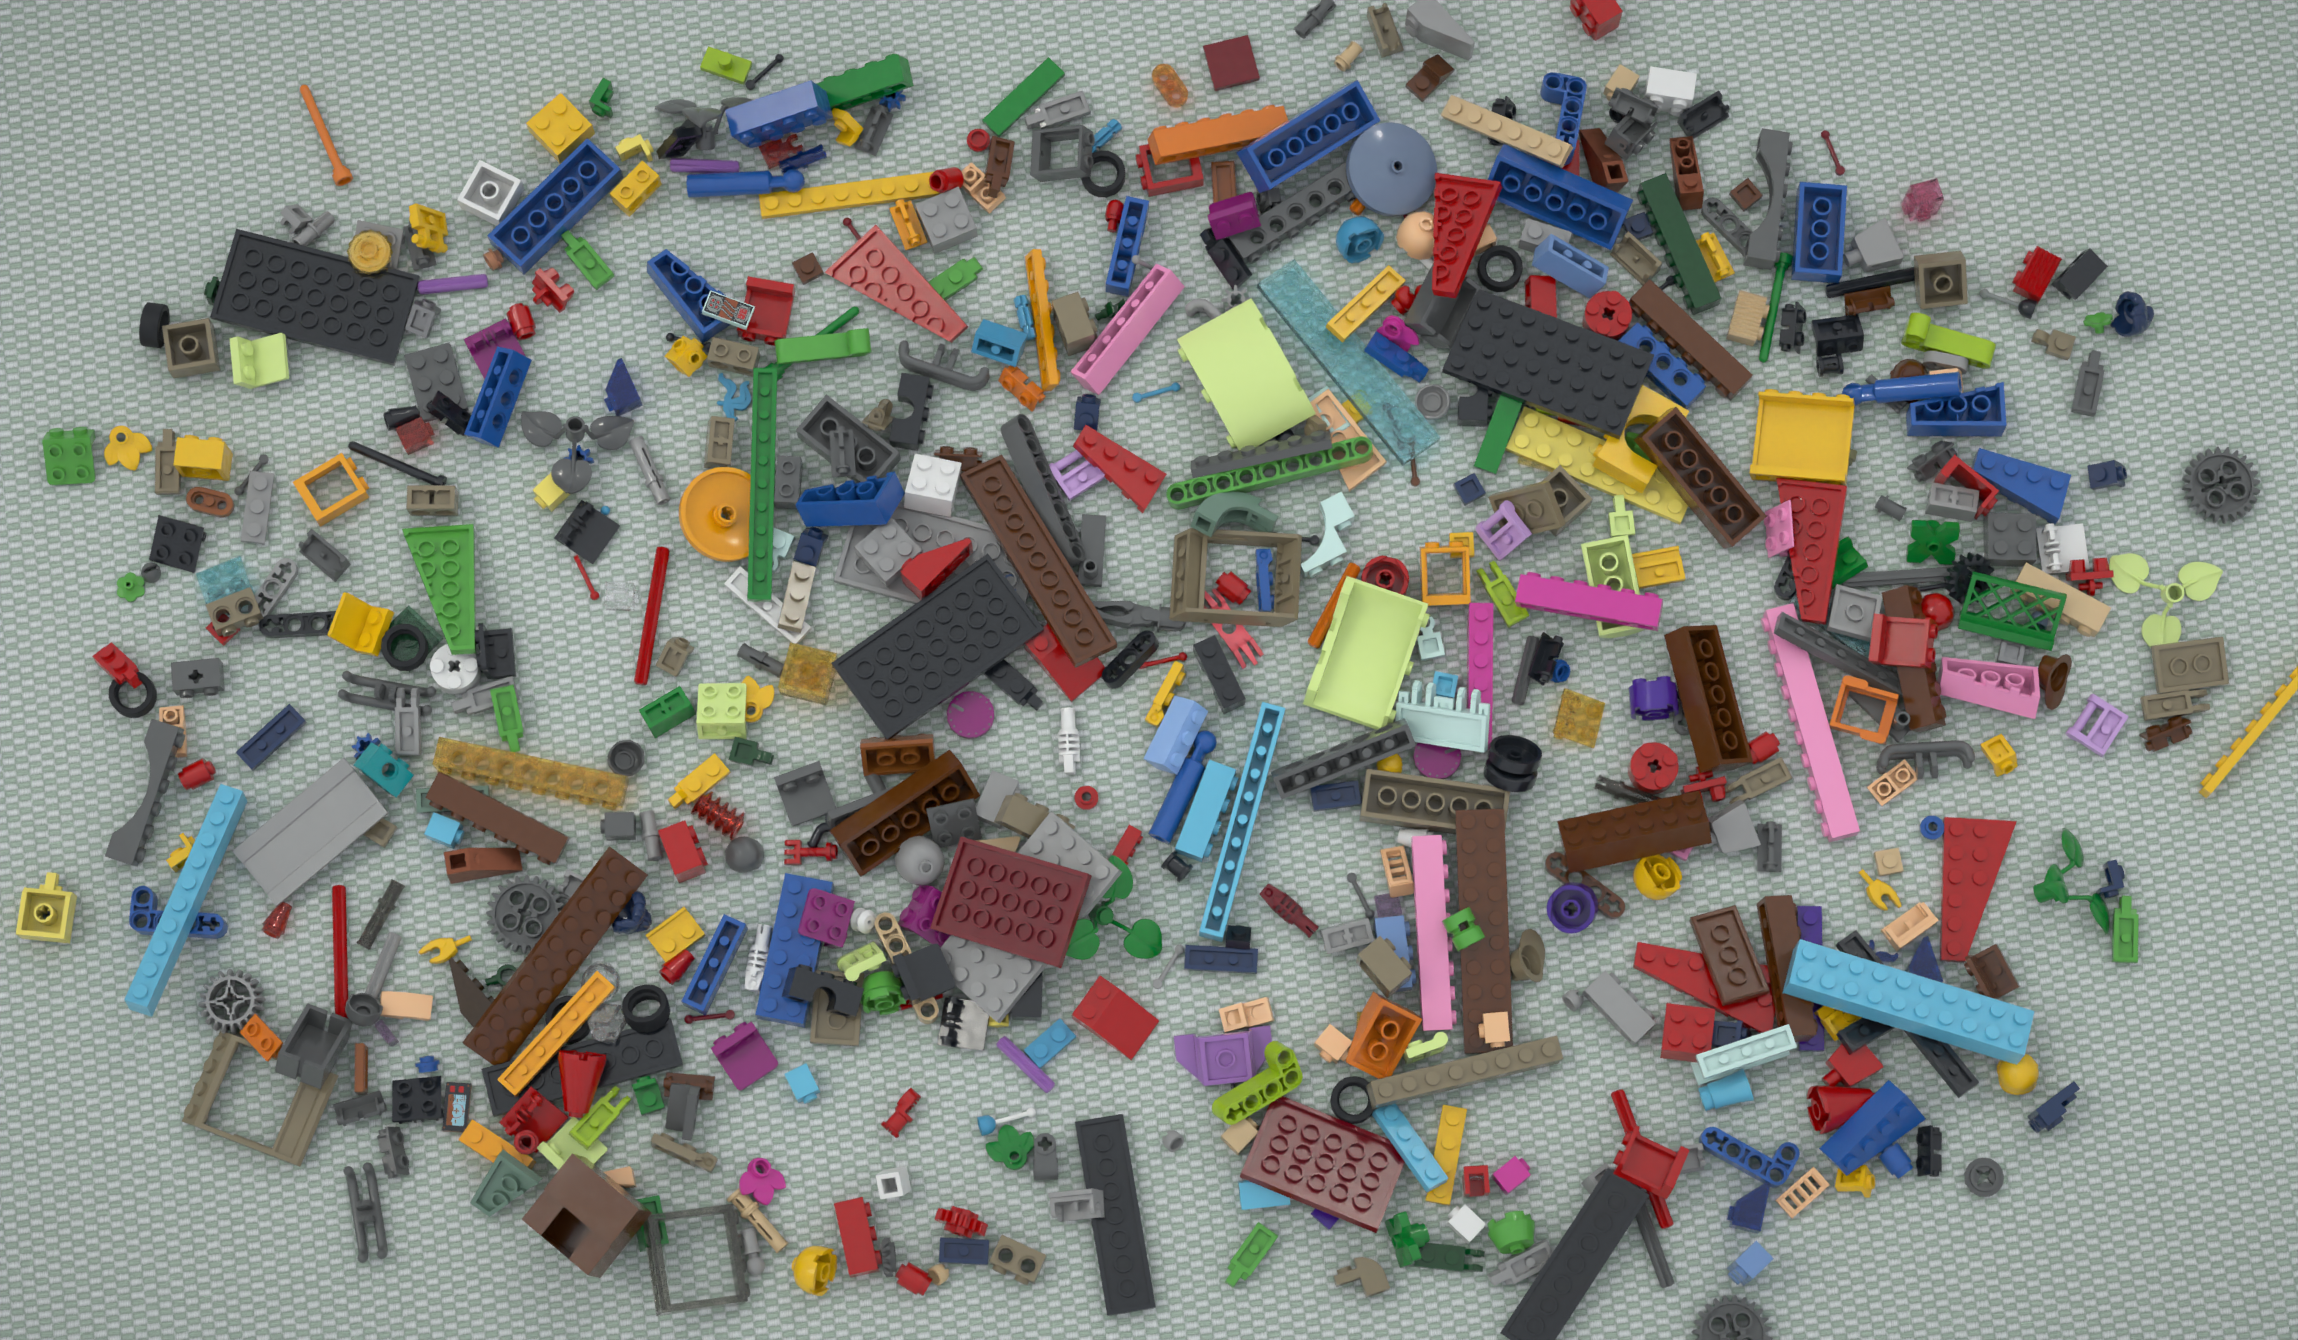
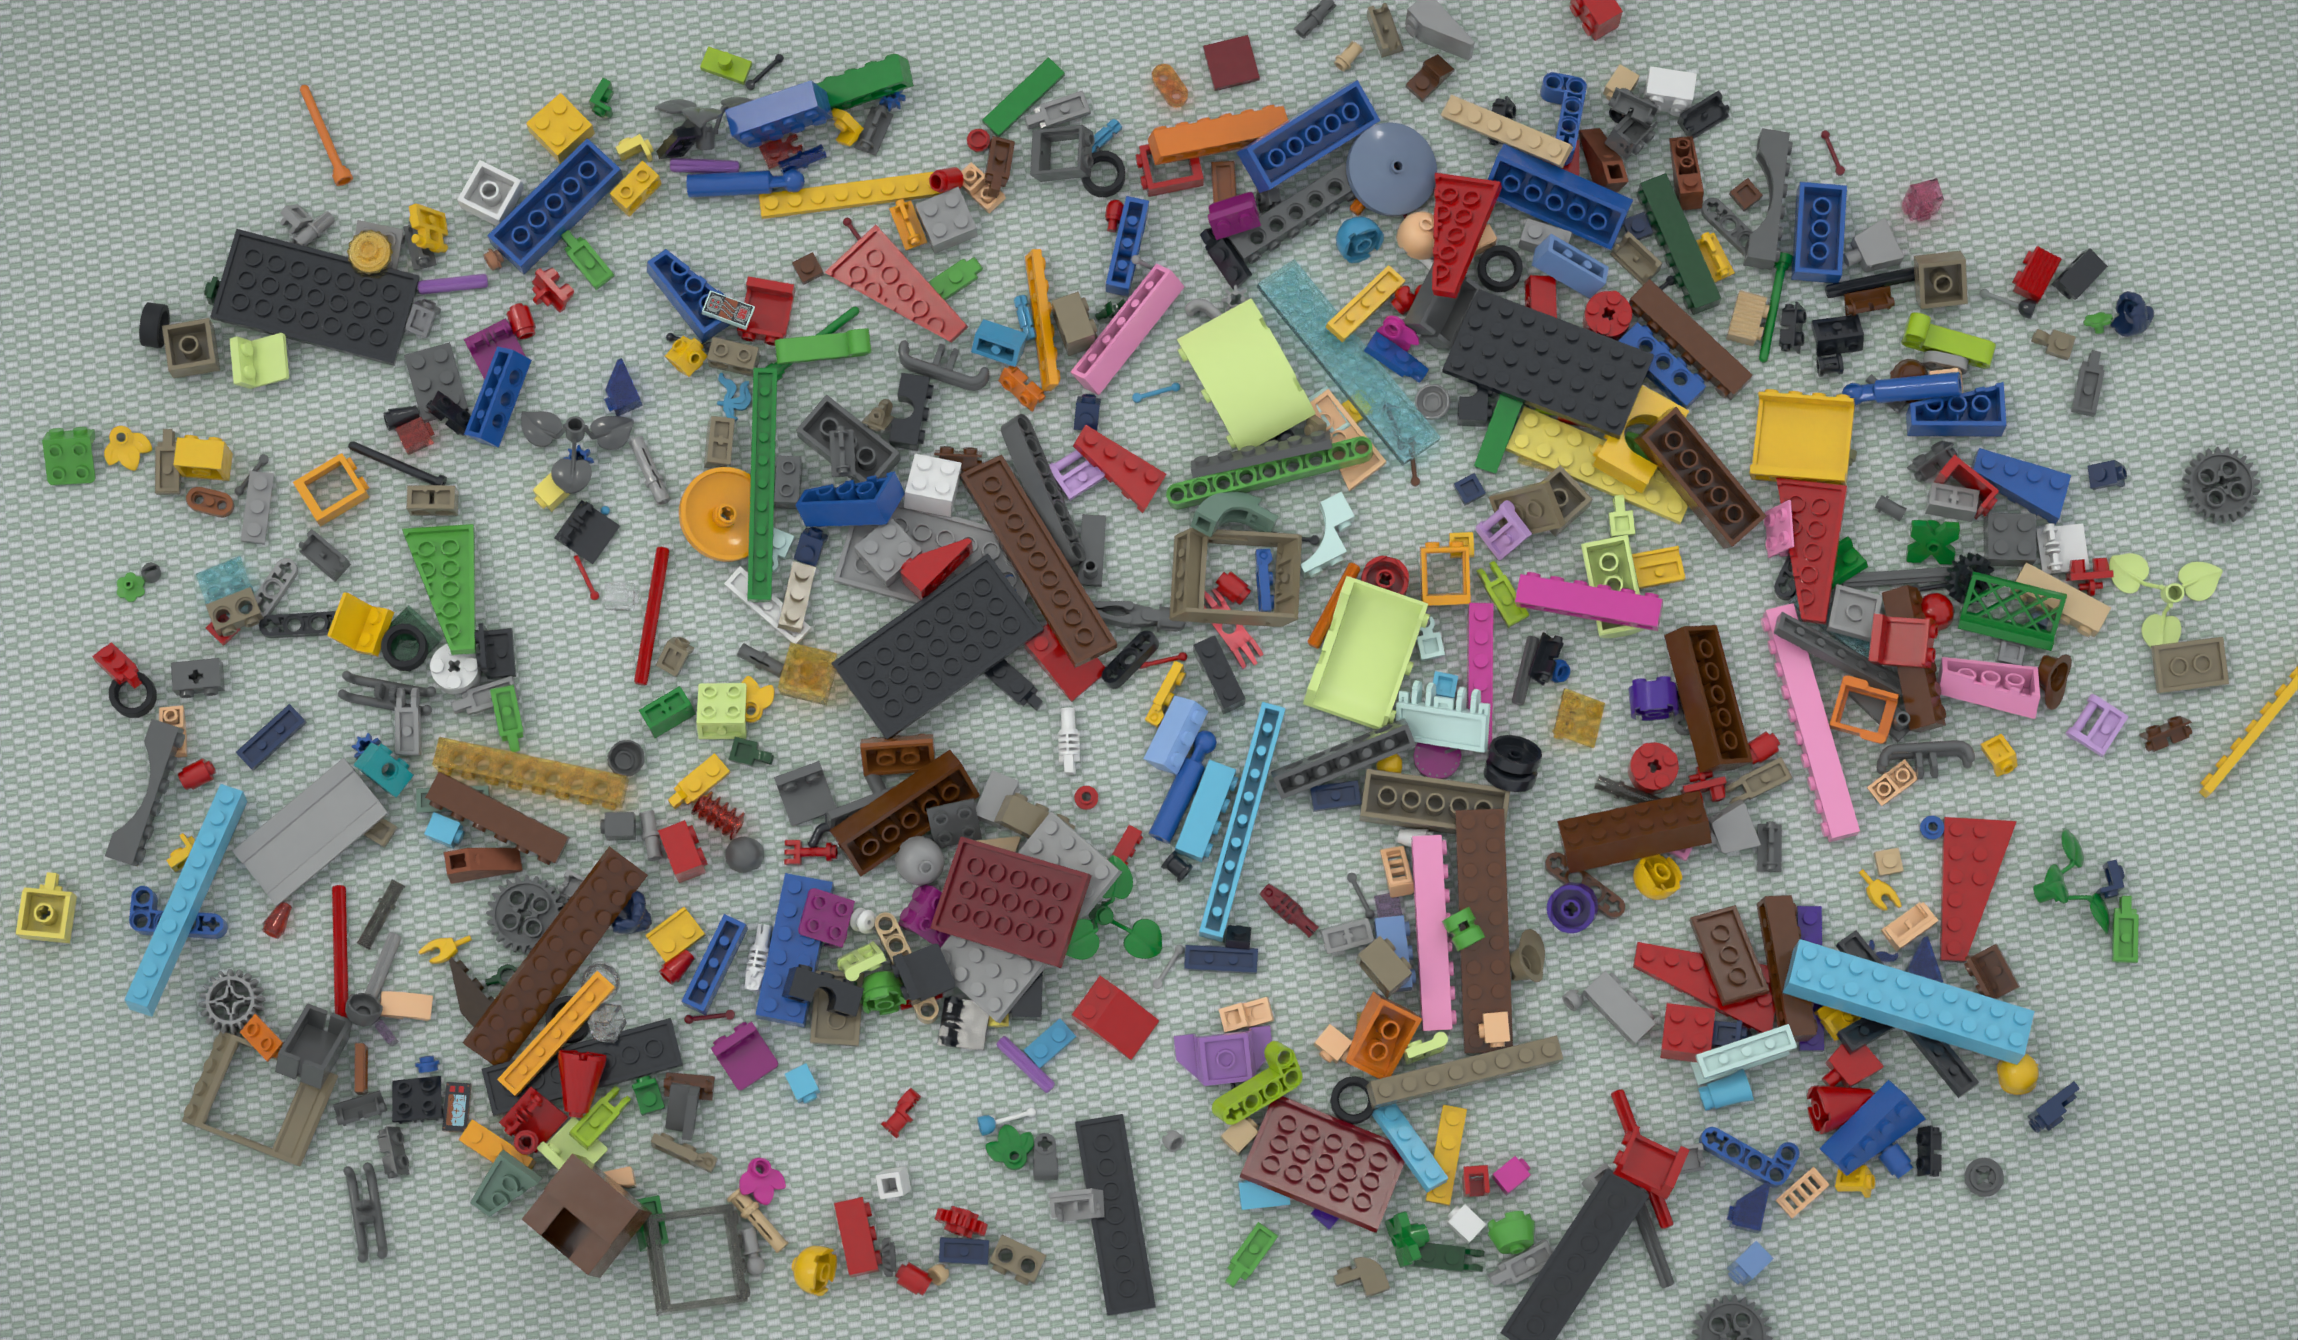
(177, 543): black hinge -> none
(640, 994): black tyre -> none
(970, 715): magenta tile -> none
(2172, 704): dark tan hinge -> none

